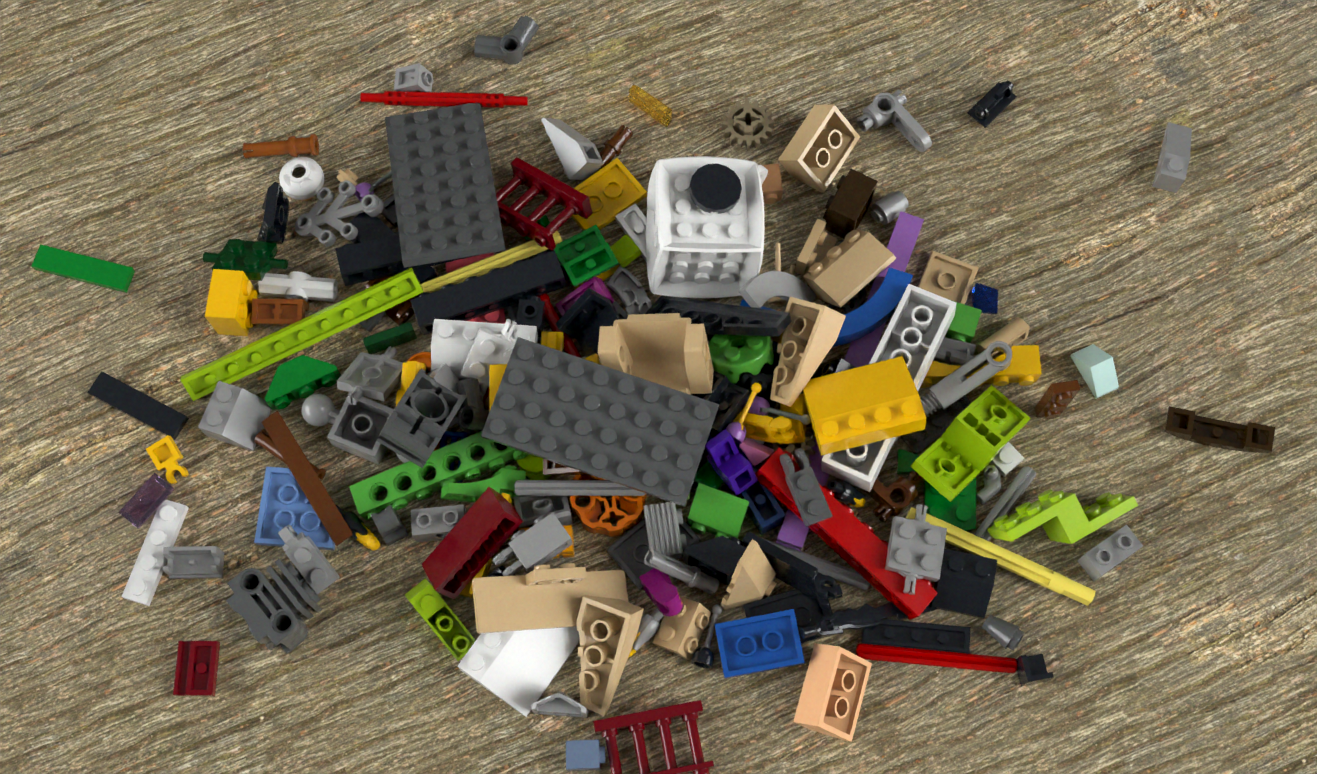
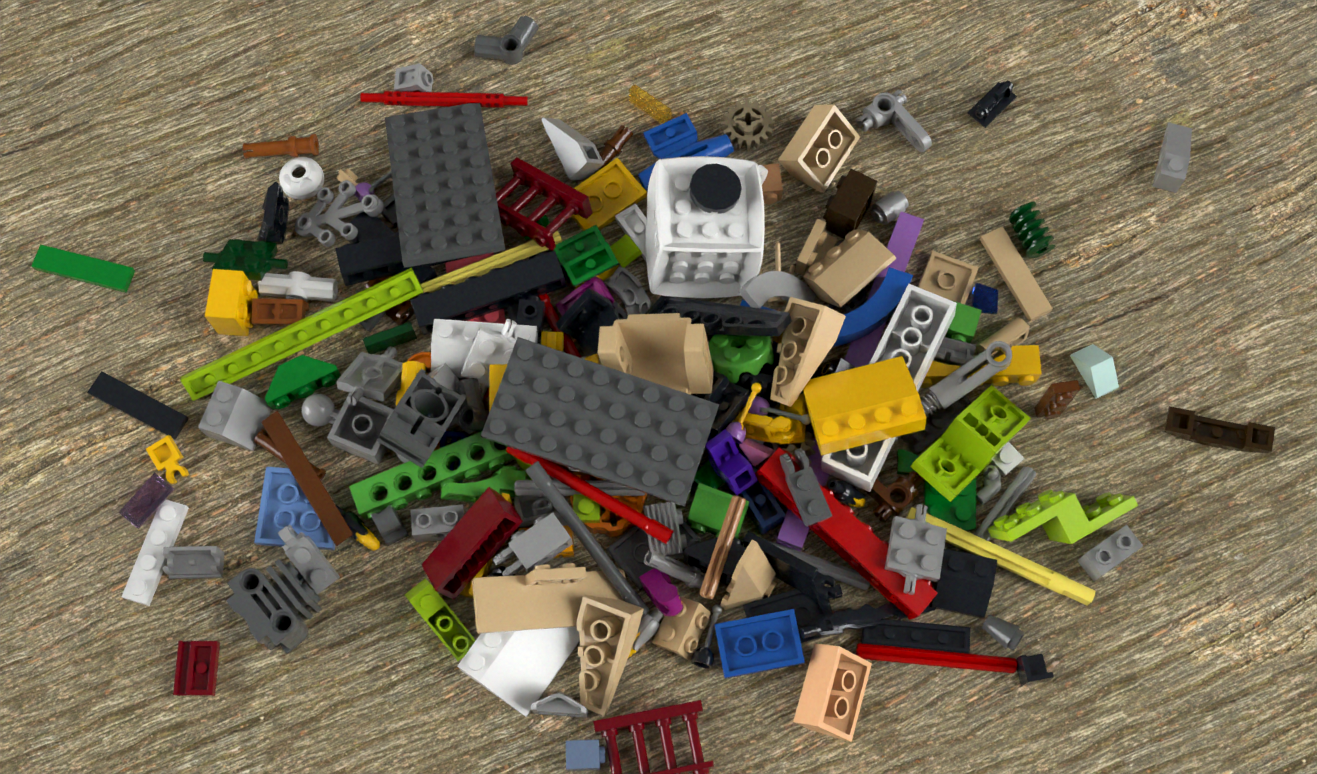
(544, 483): none -> dark grey piece
(586, 509): none -> lime plate
(649, 525): none -> red piece
(679, 139): none -> blue plate
(722, 547): none -> medium nougat axle
(1016, 274): none -> tan tile
(1029, 230): none -> dark green piece

